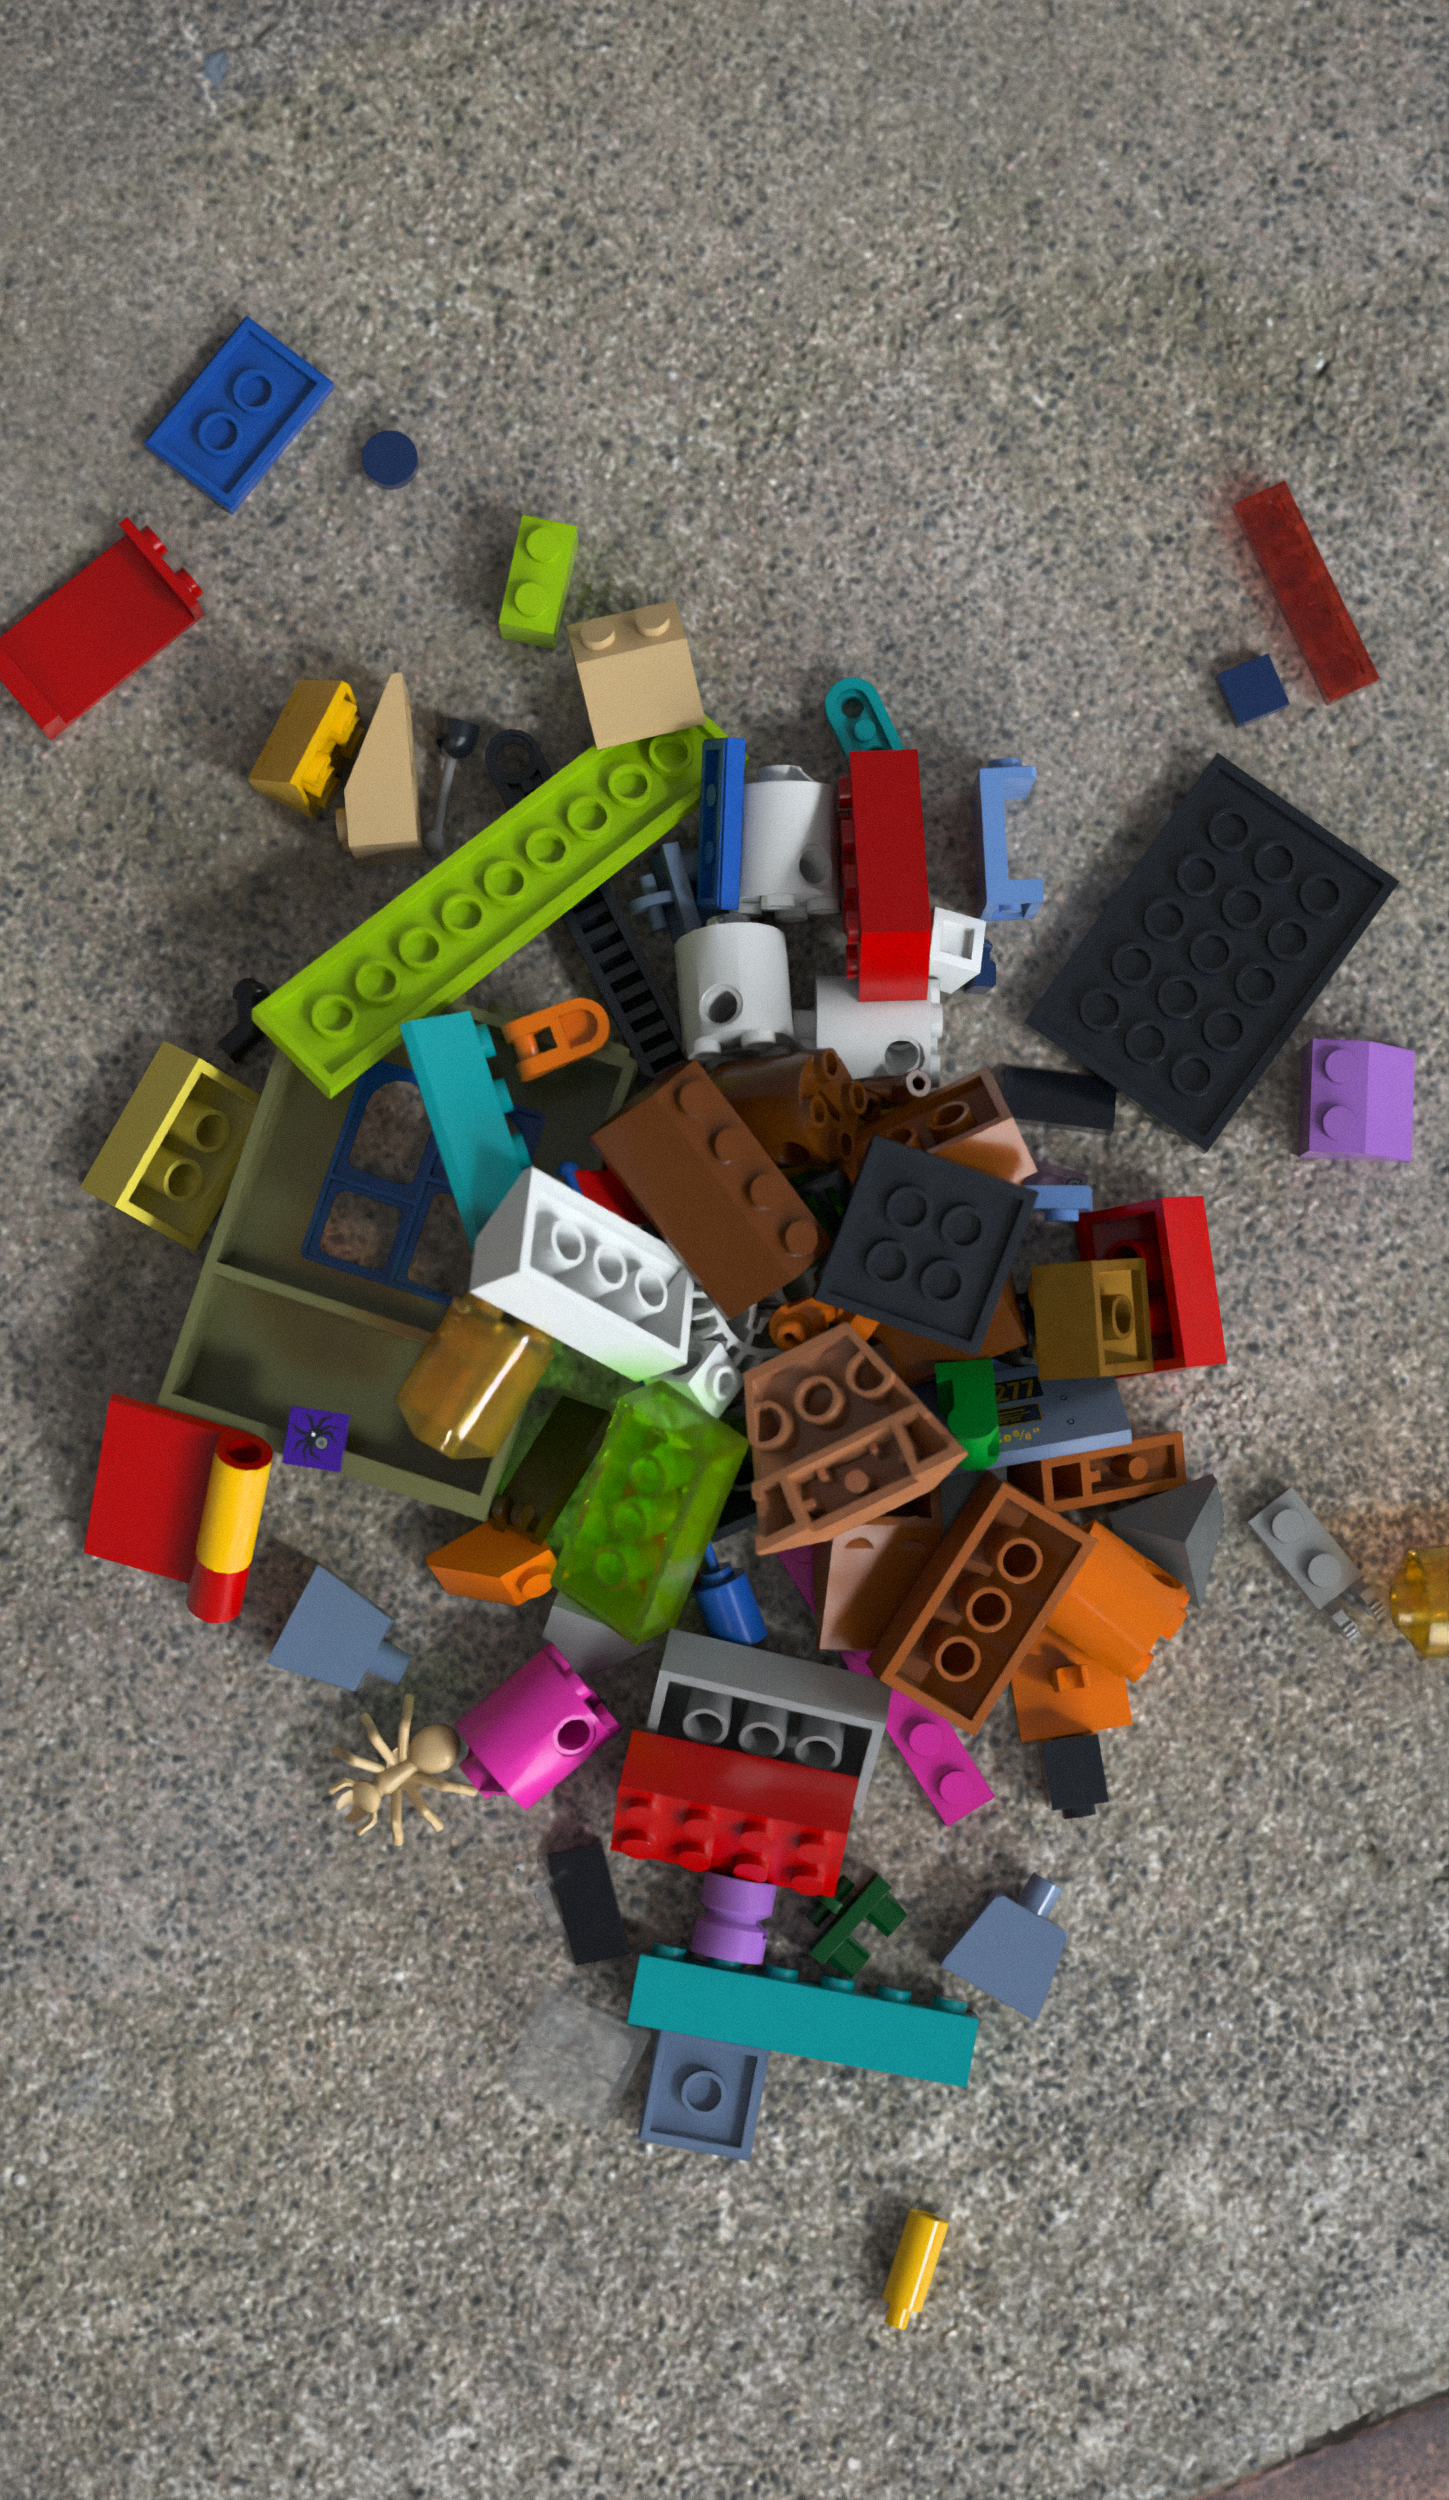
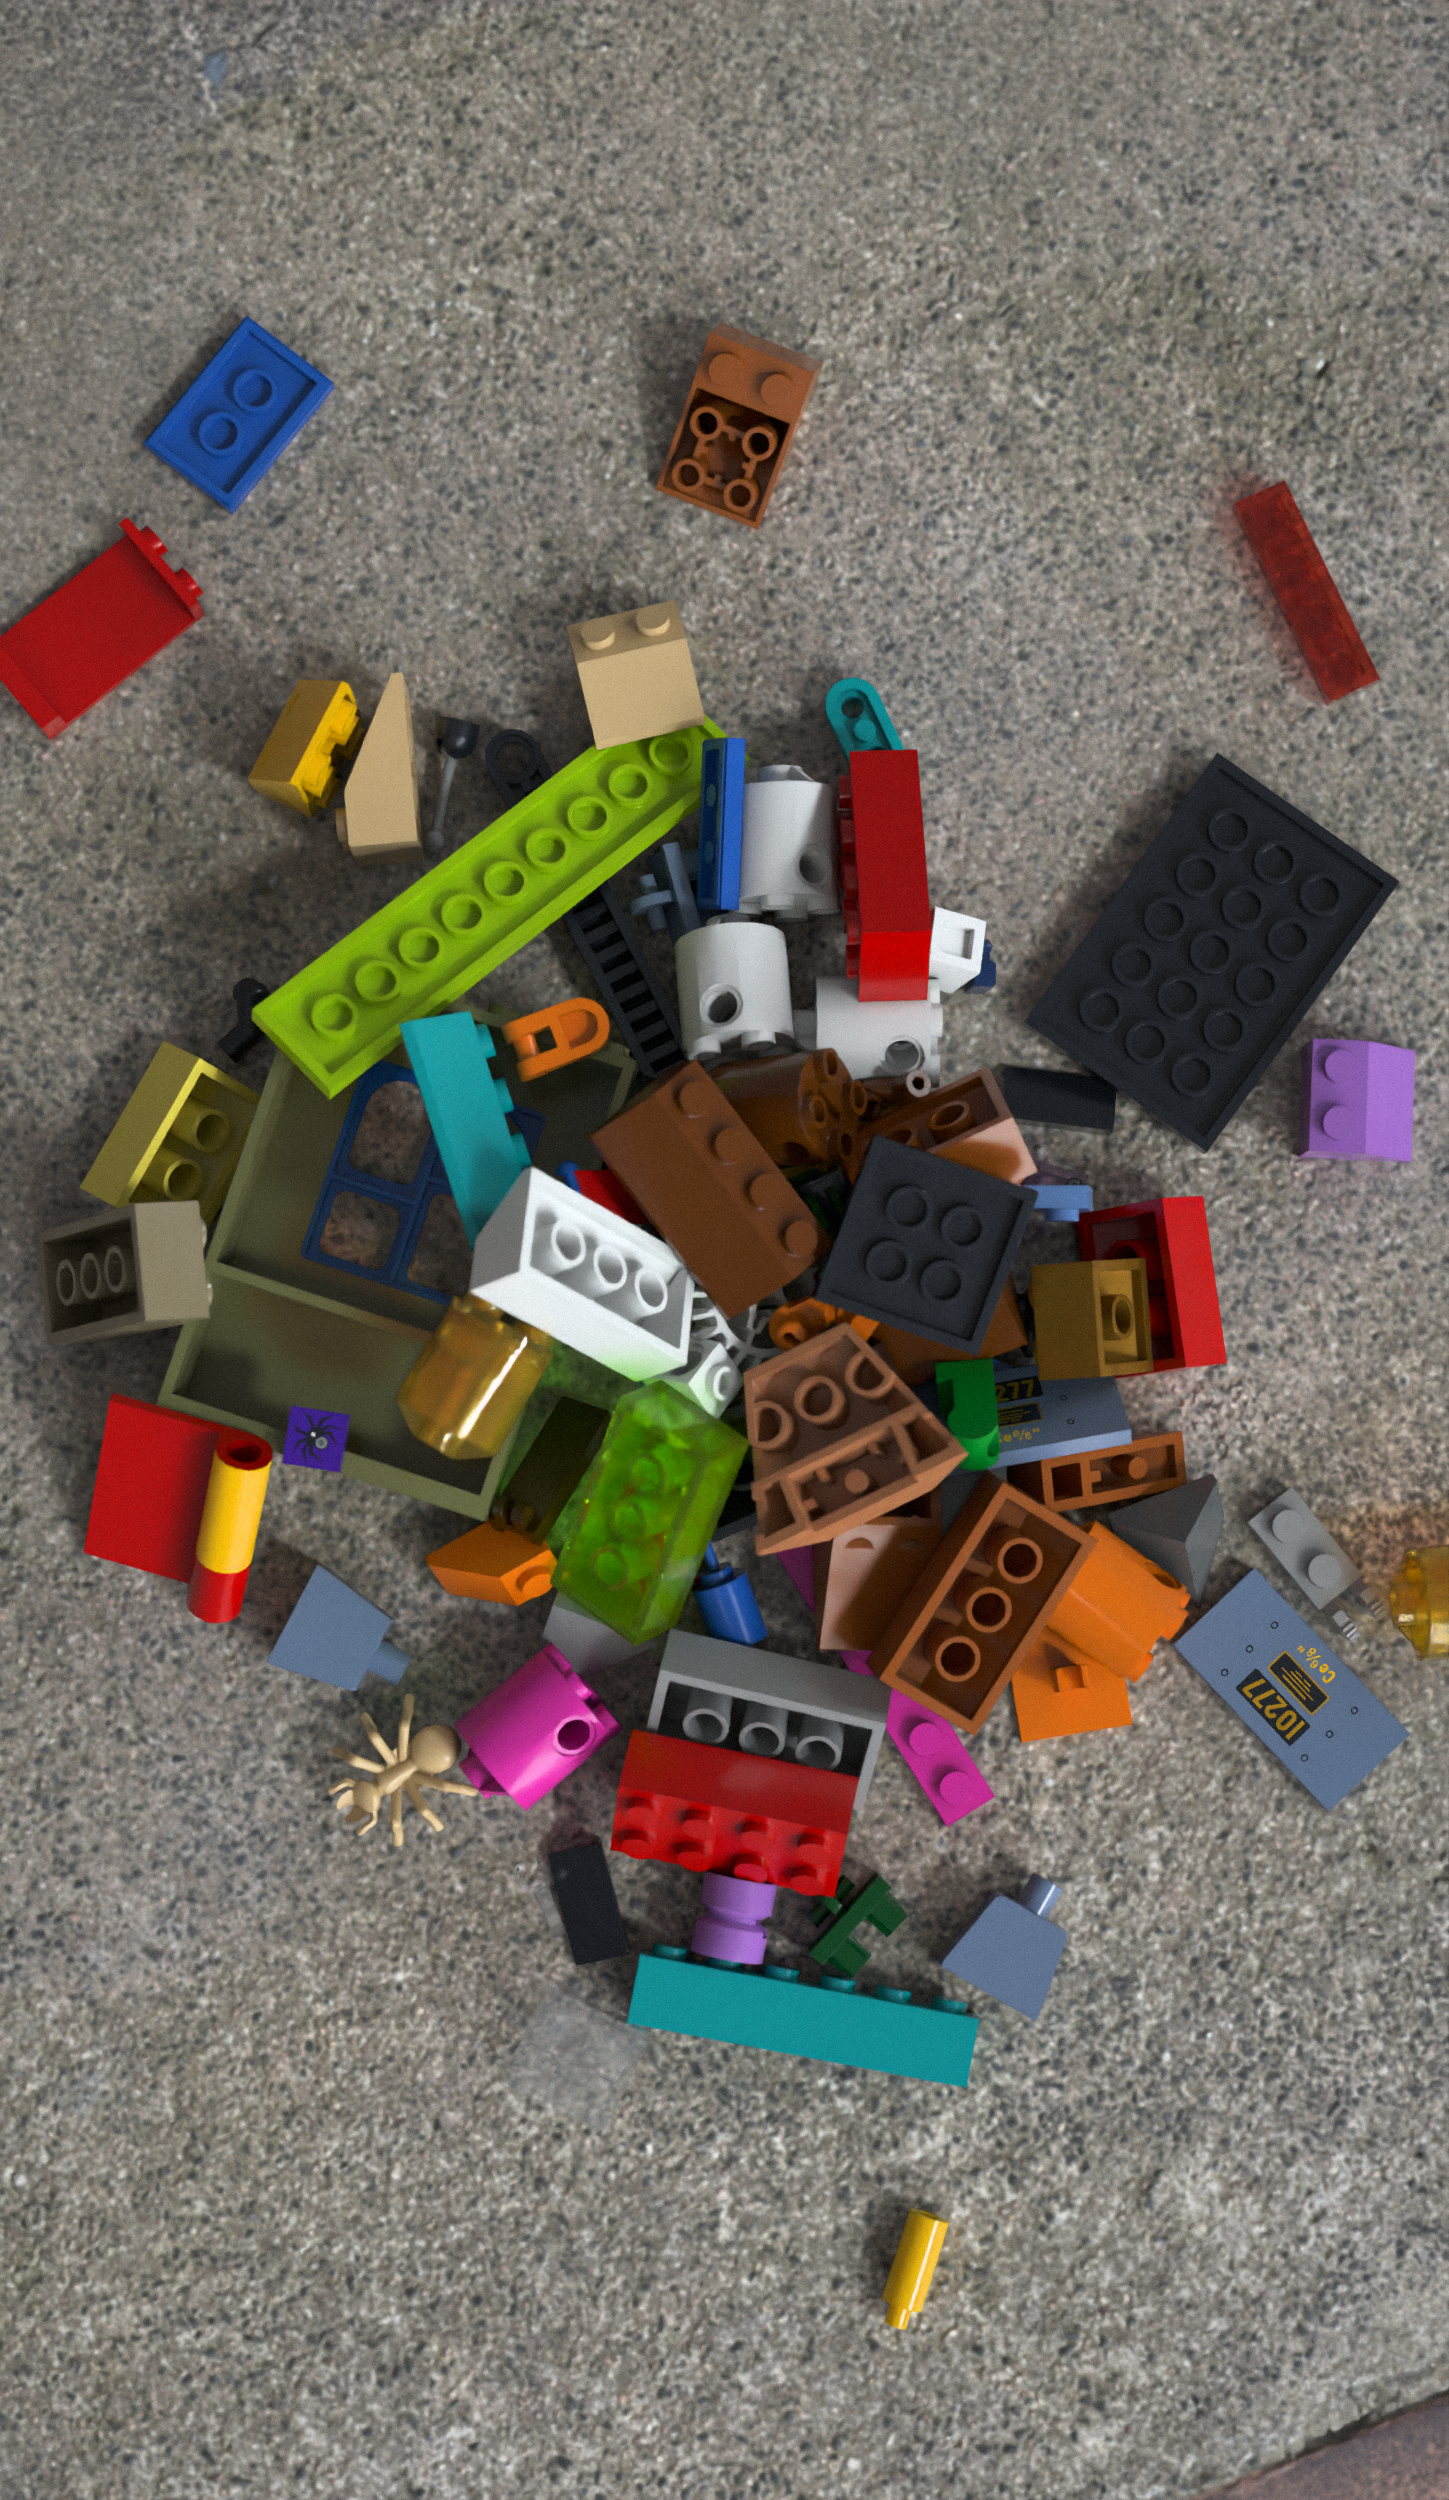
(124, 1272): none -> dark tan brick
(390, 460): dark blue tile -> none
(538, 582): lime brick -> none
(703, 2095): sand blue plate -> none
(738, 424): none -> dark orange slope
(996, 895): medium blue panel -> none
(1073, 1774): black brick -> none
(1252, 691): dark blue tile -> none
(1290, 1689): none -> sand blue tile

